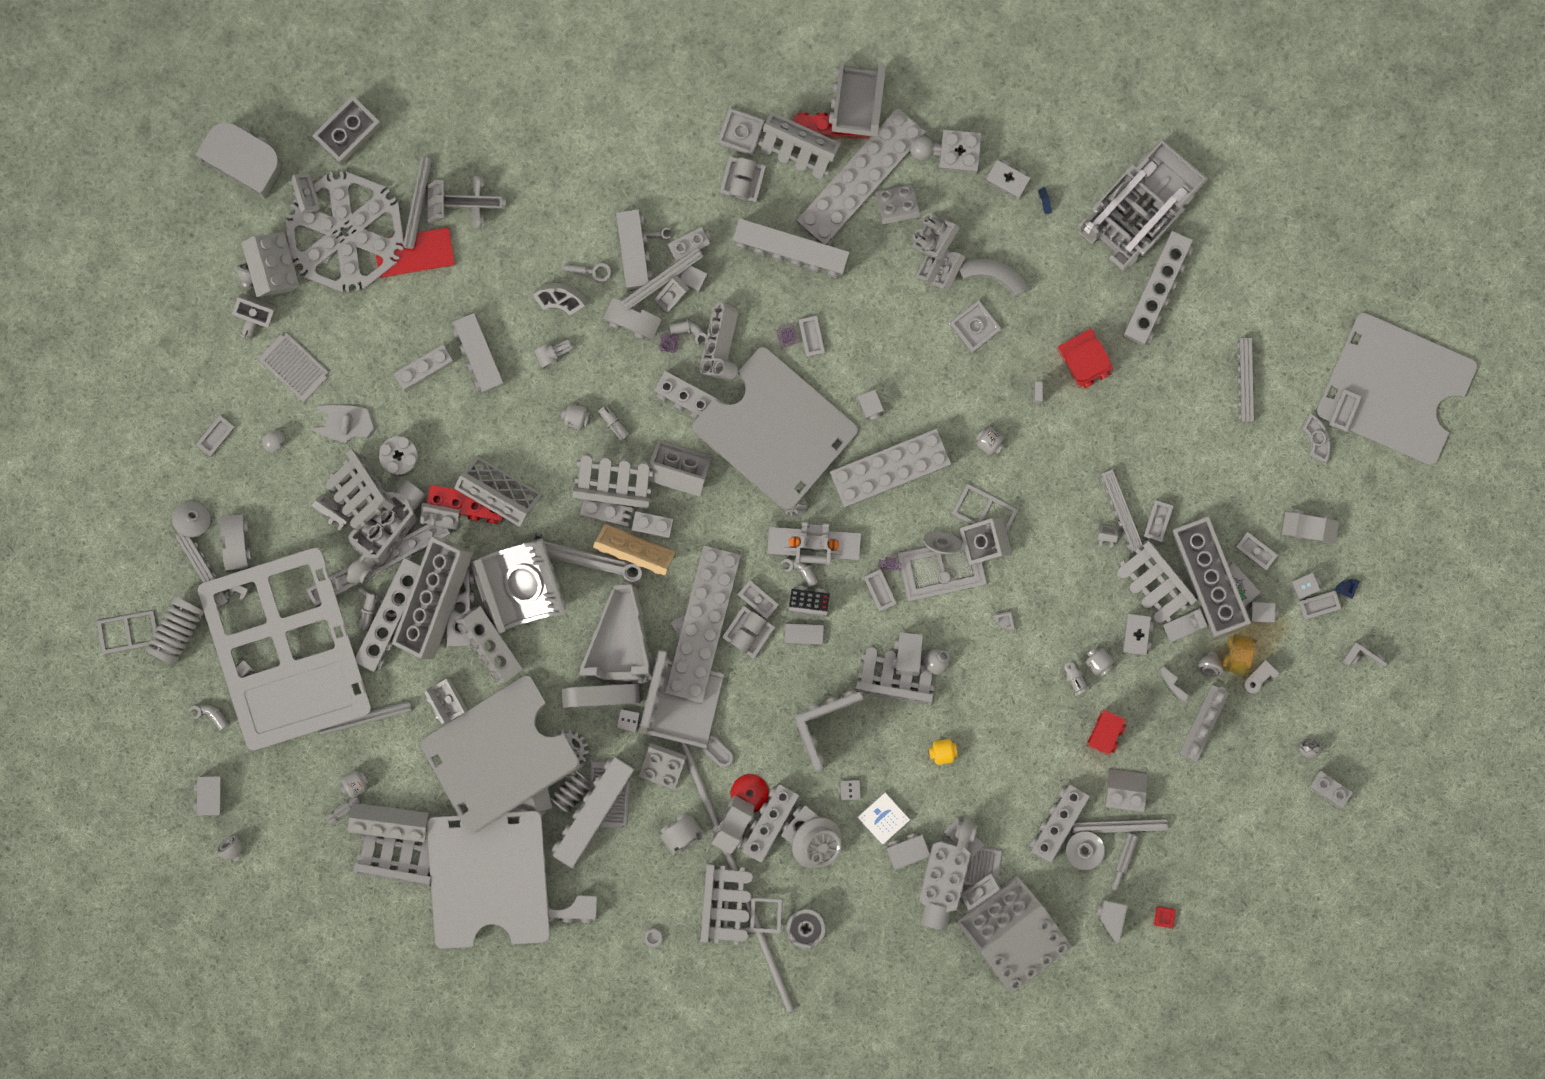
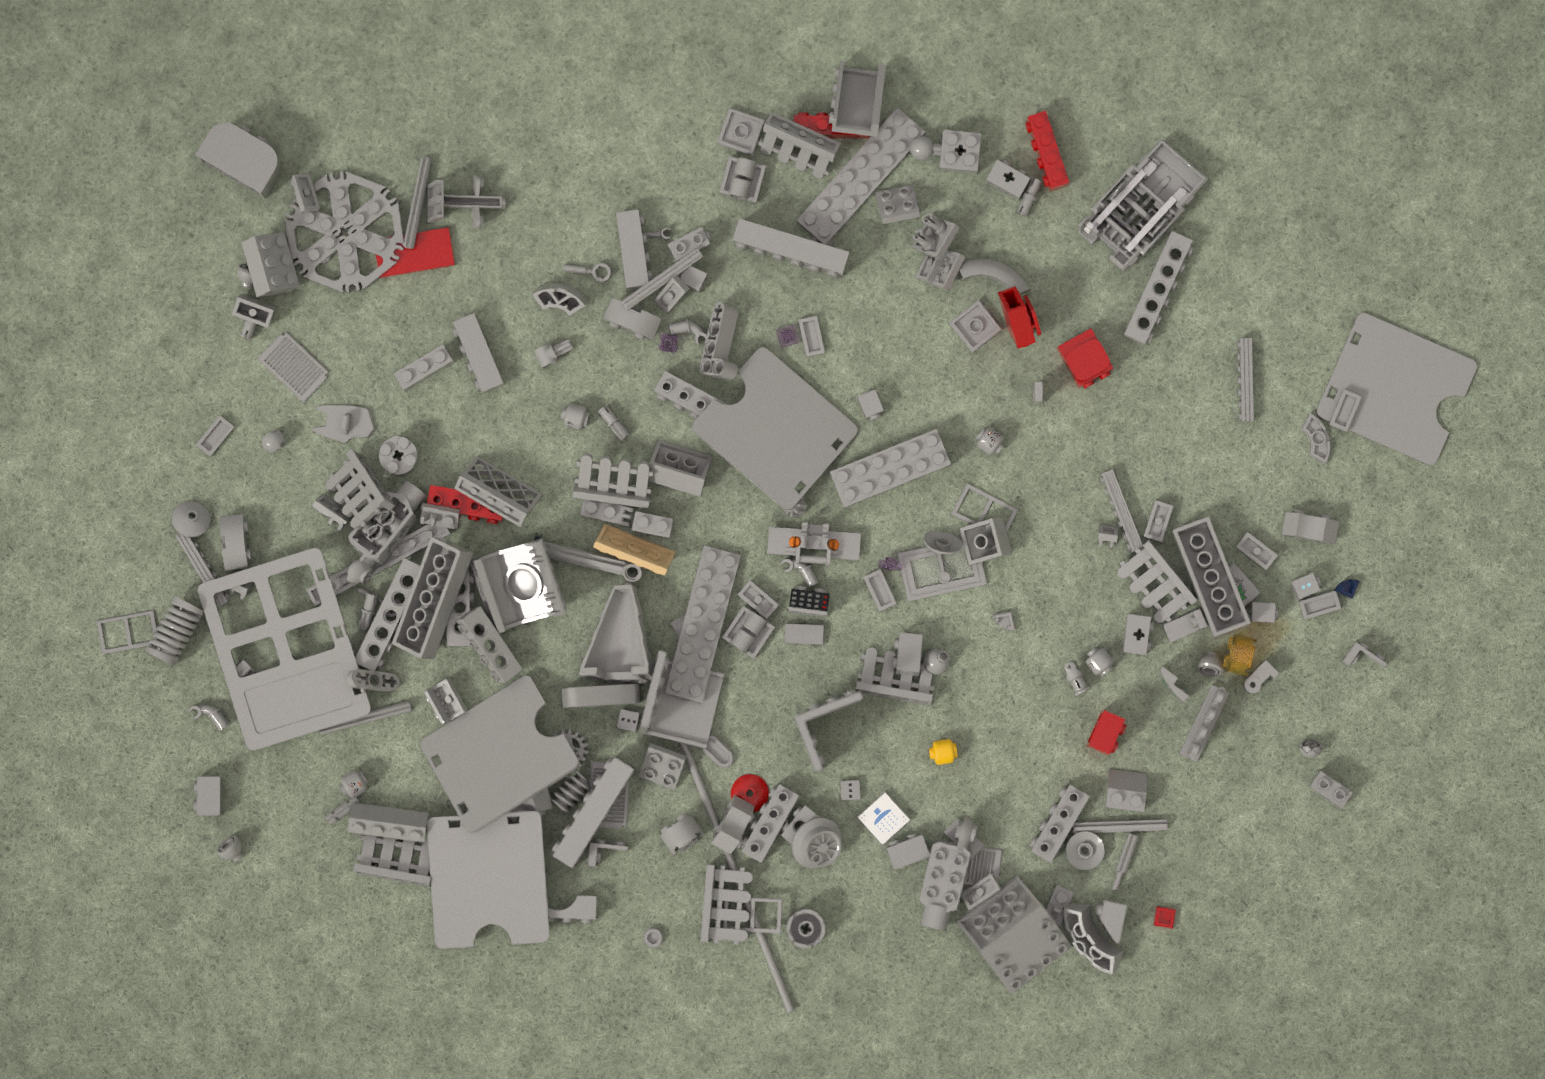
(346, 130): light grey brick -> none
(380, 677): none -> light grey beam
(595, 855): none -> light grey bracket
(1019, 317): none -> red brick
(1029, 197): none -> light grey pin
(1045, 200): dark blue tile -> none
(1047, 151): none -> red brick
(1059, 900): none -> light grey plate
(1088, 939): none -> light grey brick

